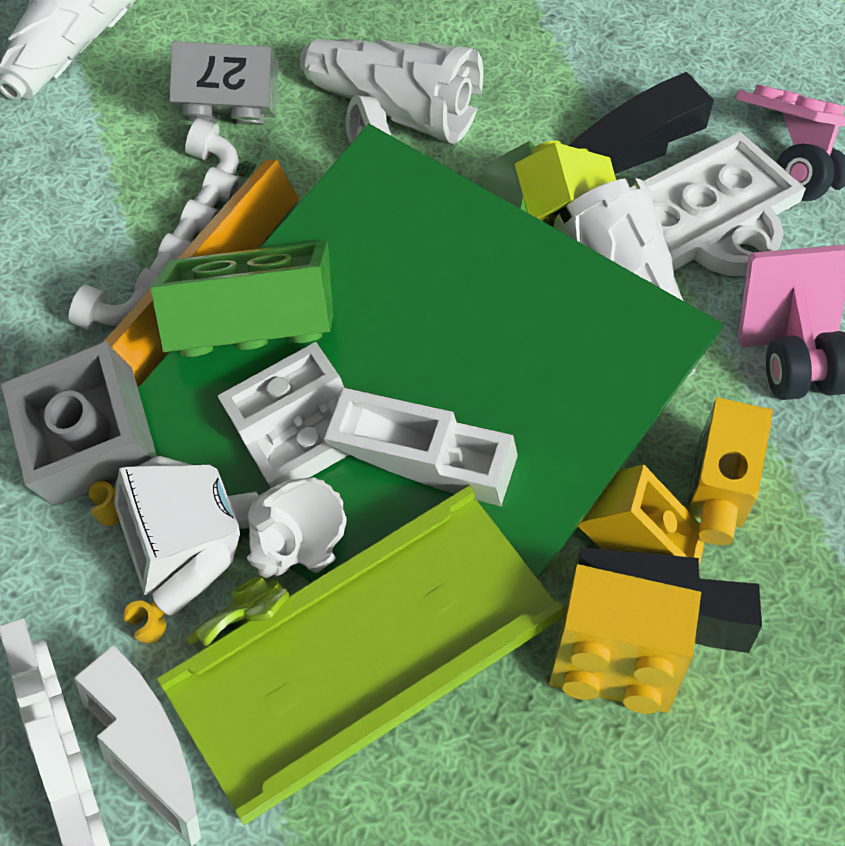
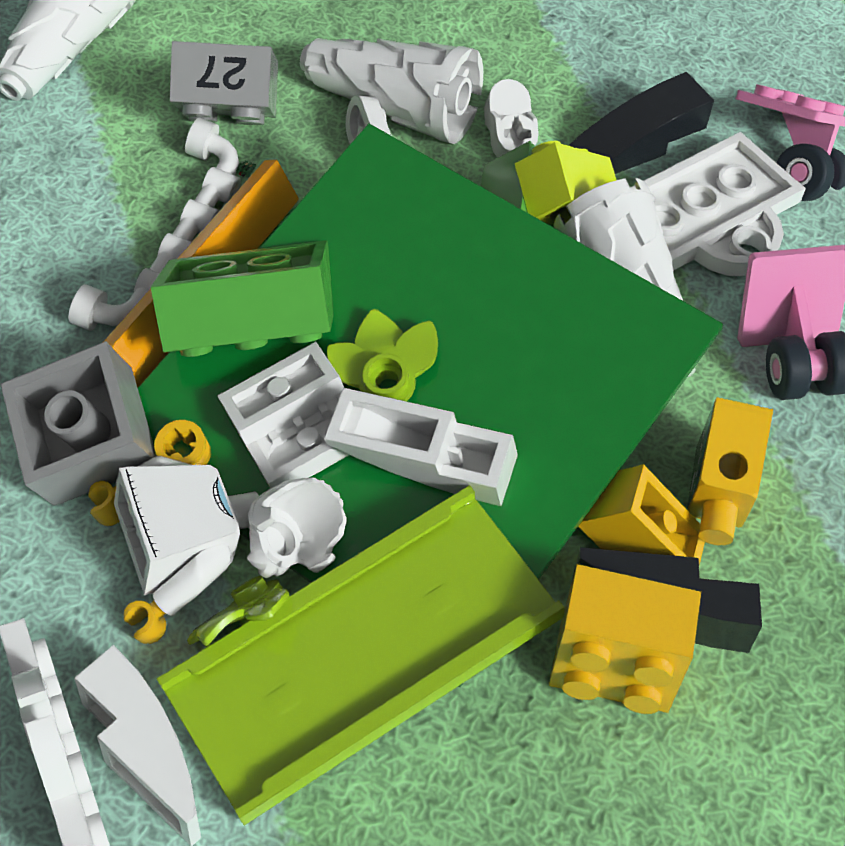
(190, 434): none -> yellow bush
(385, 353): none -> lime plate
(509, 117): none -> white piece

